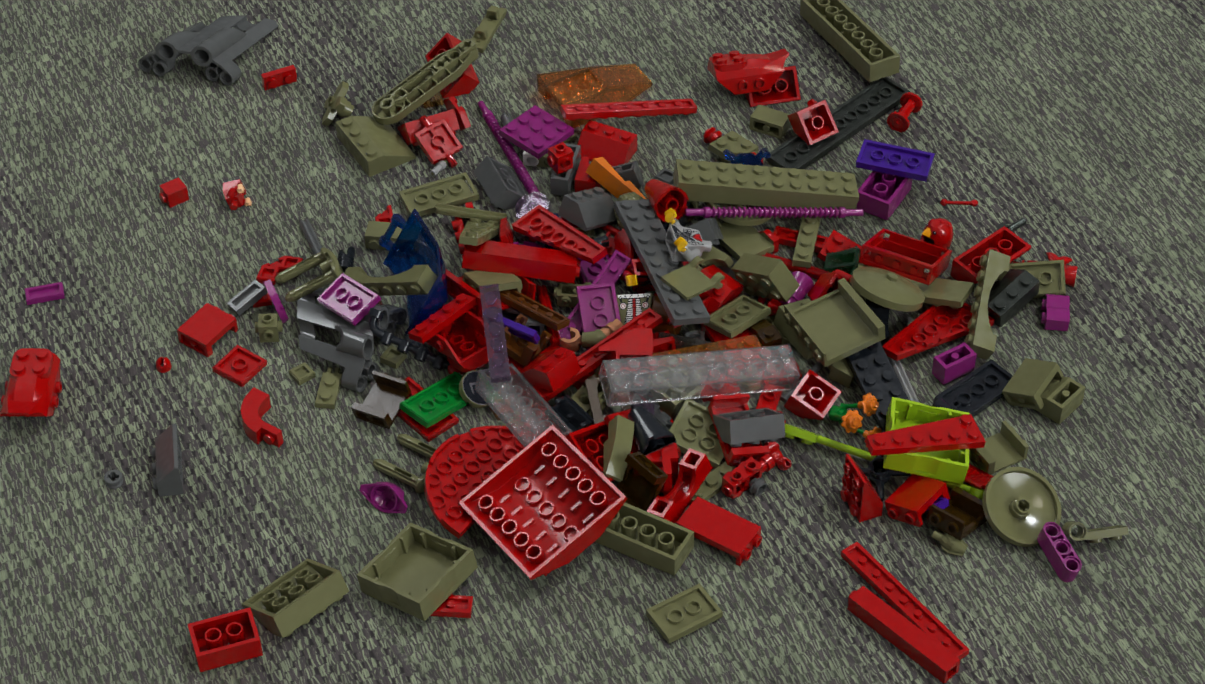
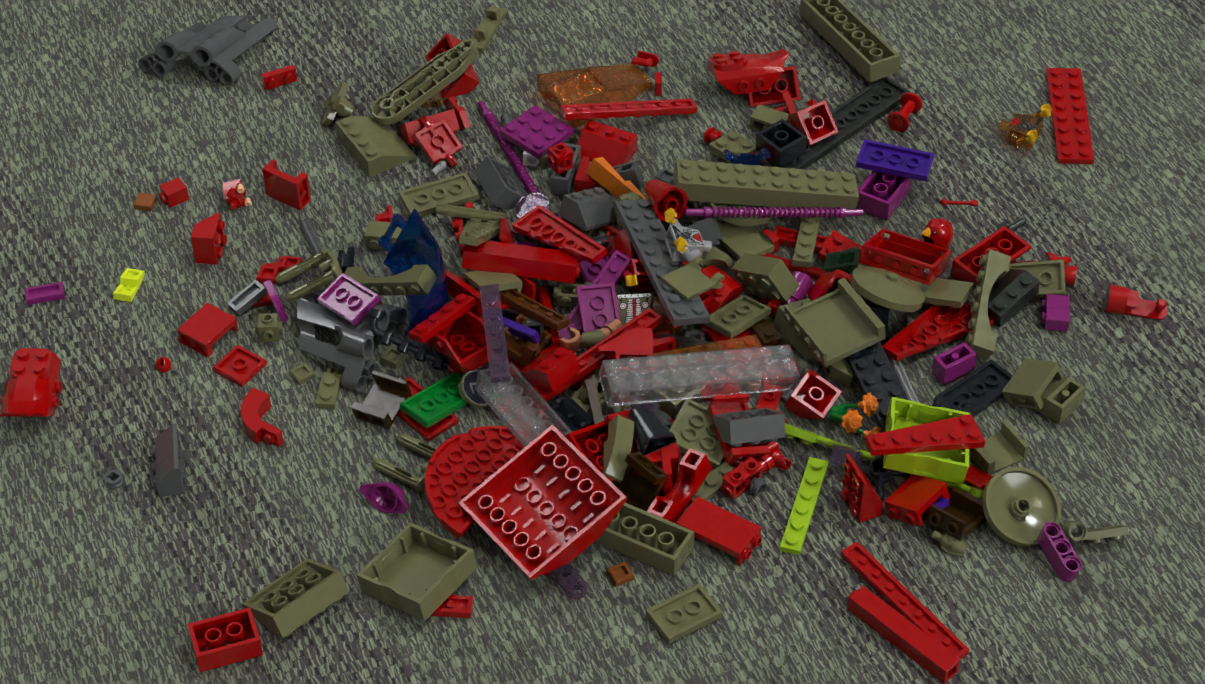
(129, 285): none -> neon yellow slope
(145, 201): none -> dark orange tile
(209, 239): none -> red slope
(286, 188): none -> red panel
(572, 582): none -> clear purple plate
(620, 573): none -> dark orange tile
(645, 59): none -> red piece
(658, 84): none -> red tile
(782, 141): none -> black brick
(789, 105): none -> red tile
(804, 506): none -> lime plate
(839, 453): none -> clear purple brick
(1025, 129): none -> clear orange torso
(1069, 116): none -> red plate
(1122, 301): none -> red piece

